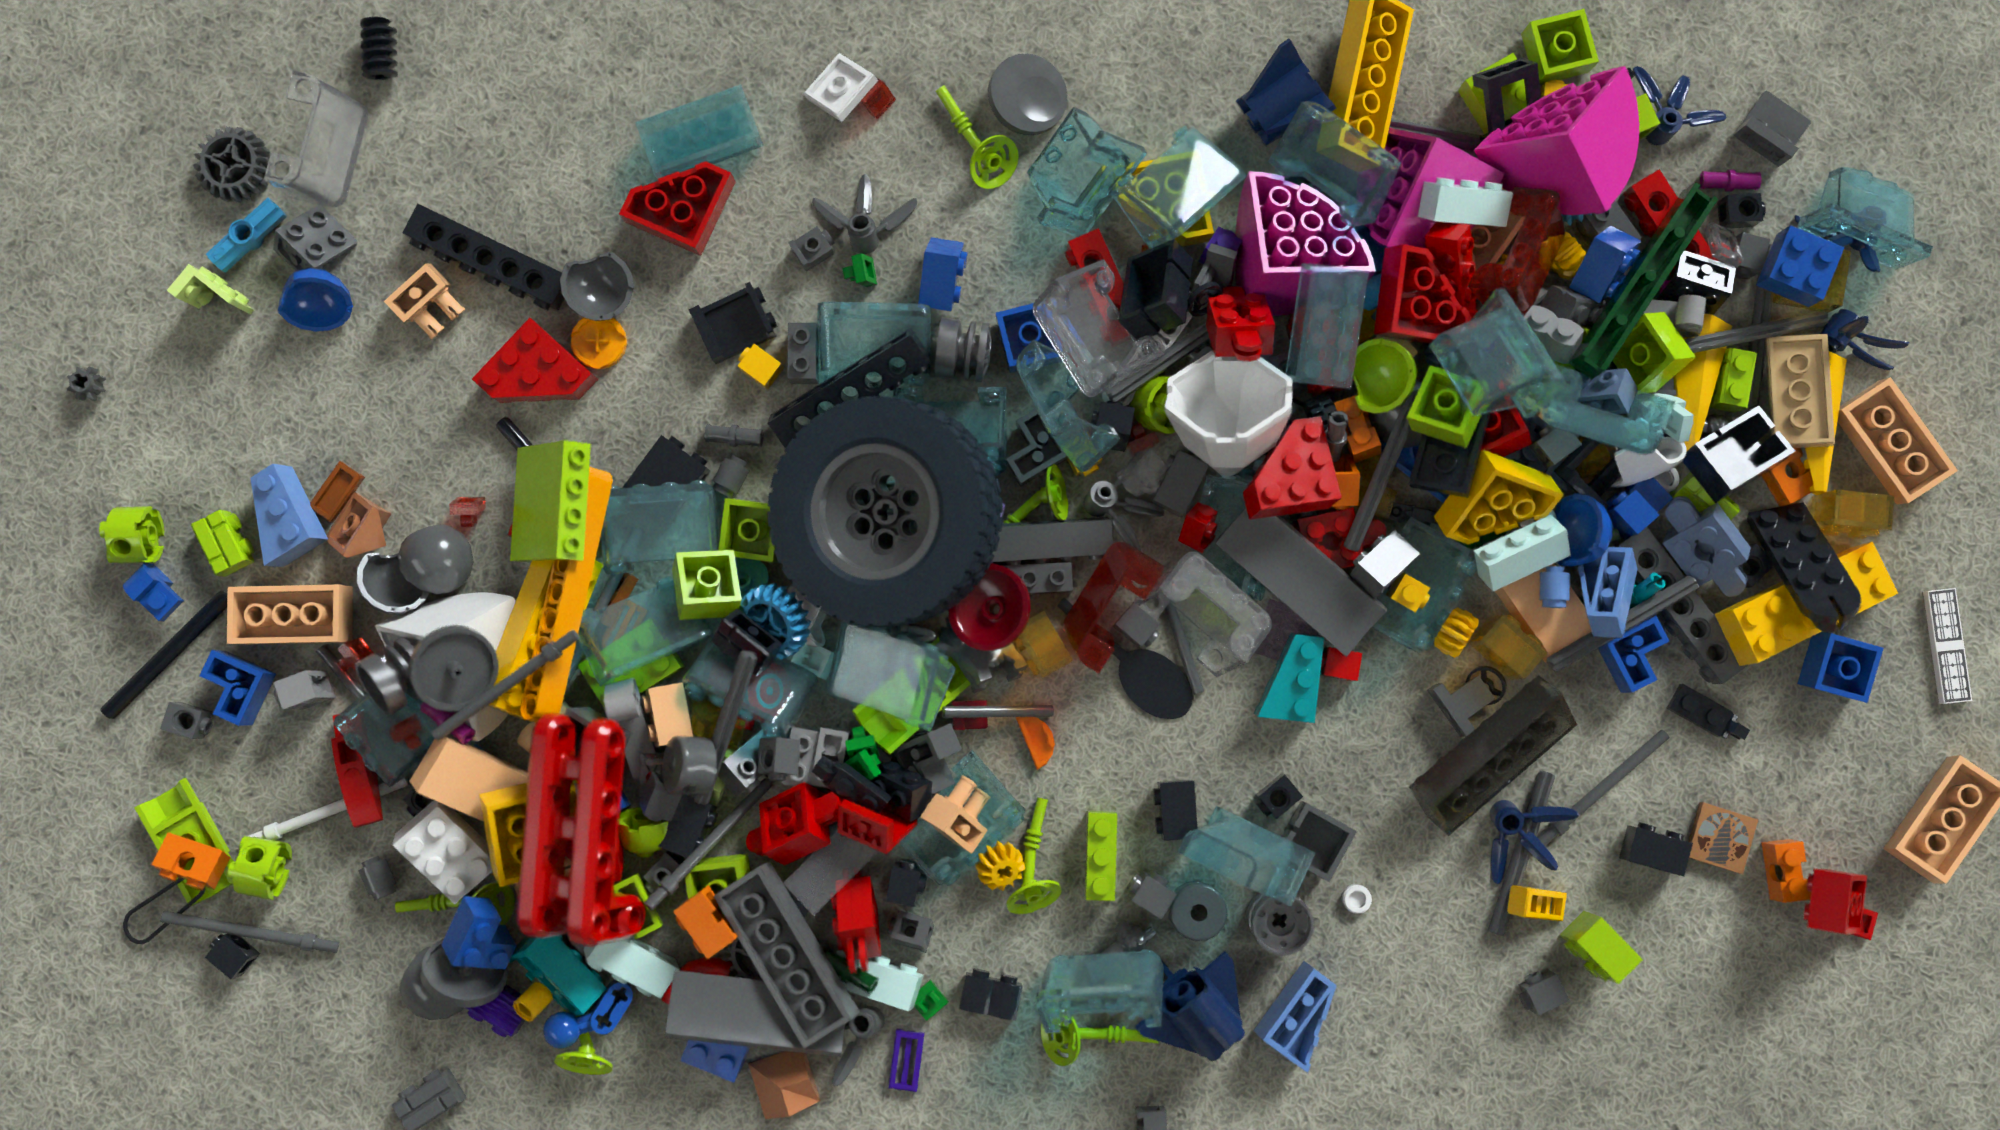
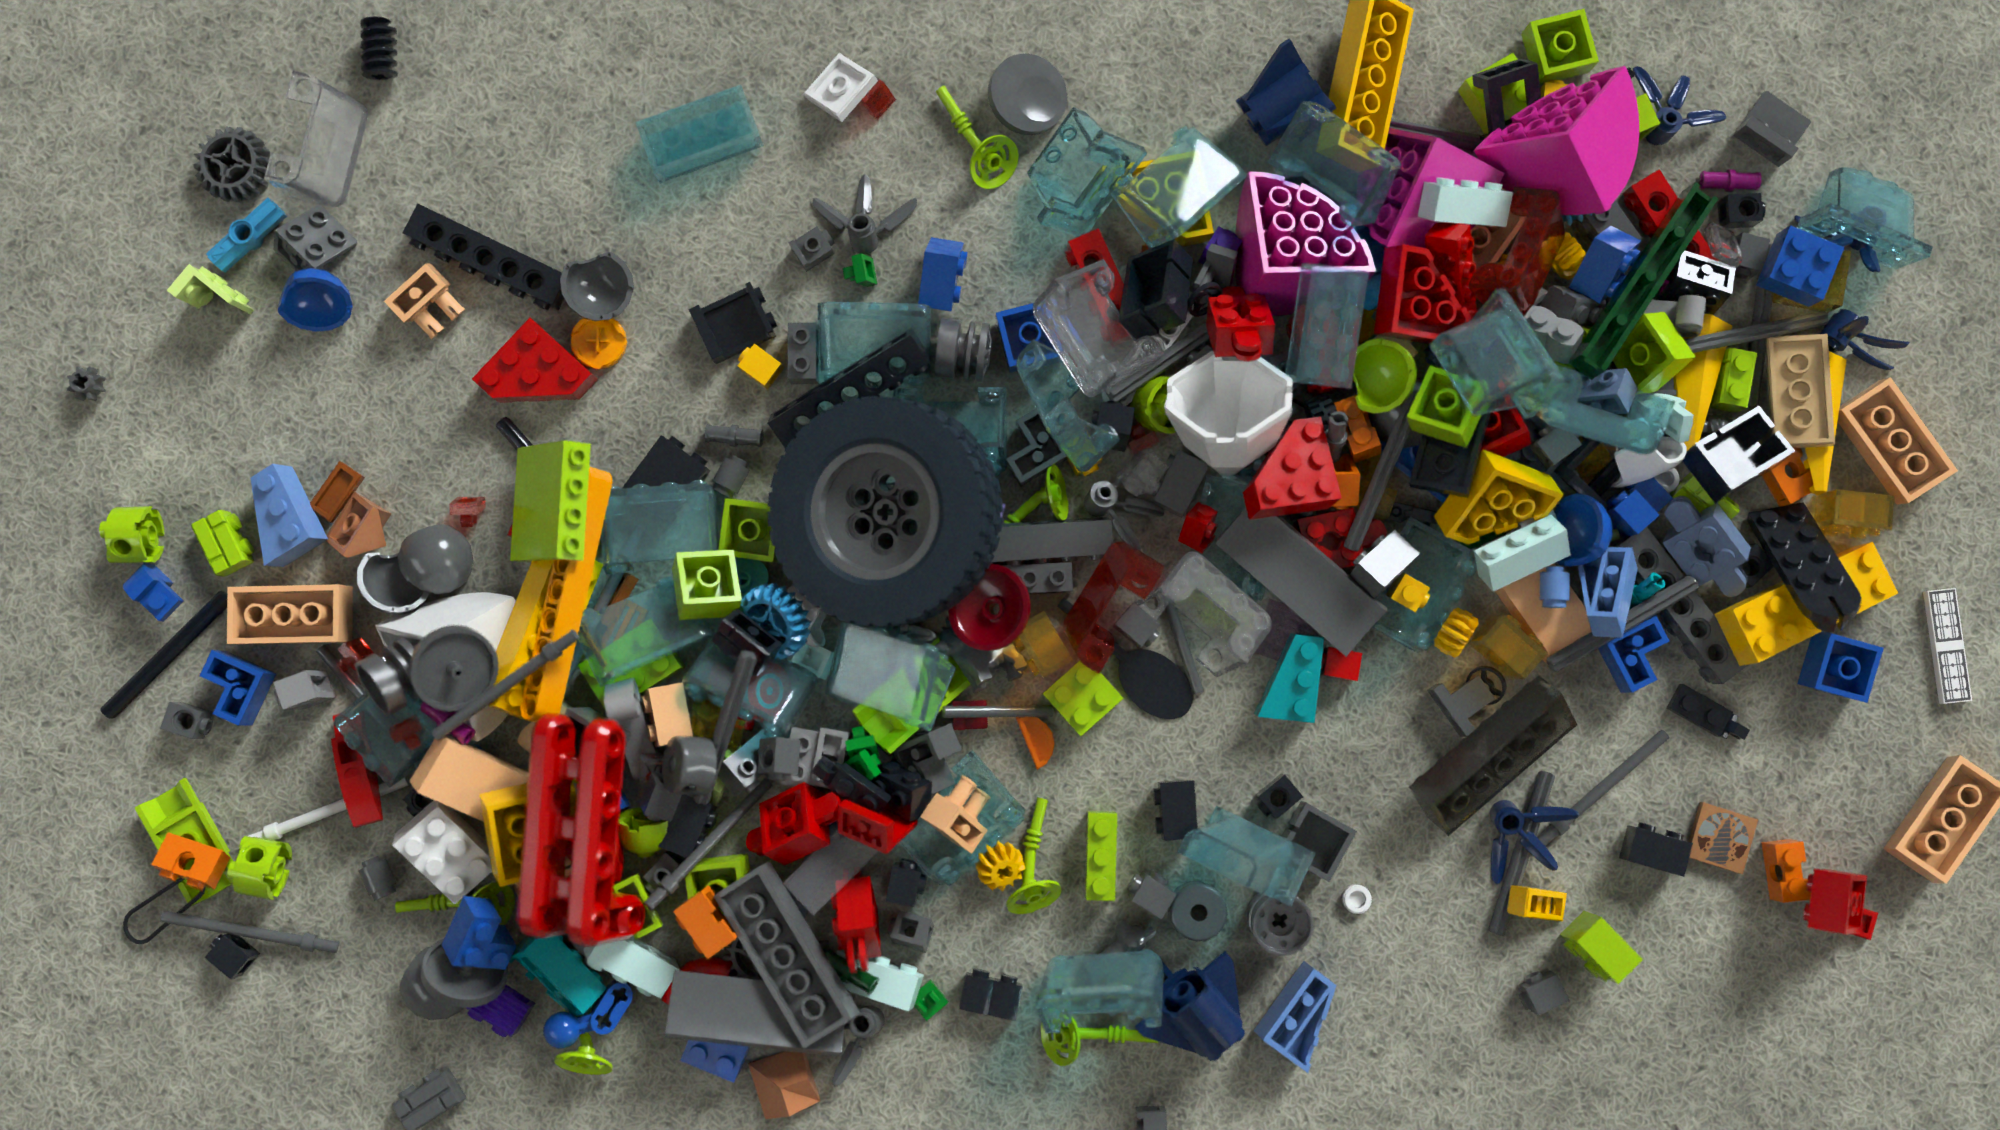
(533, 1001): yellow beam -> none
(681, 205): red brick -> none
(903, 1085): dark purple tile -> none
(1082, 697): none -> lime brick

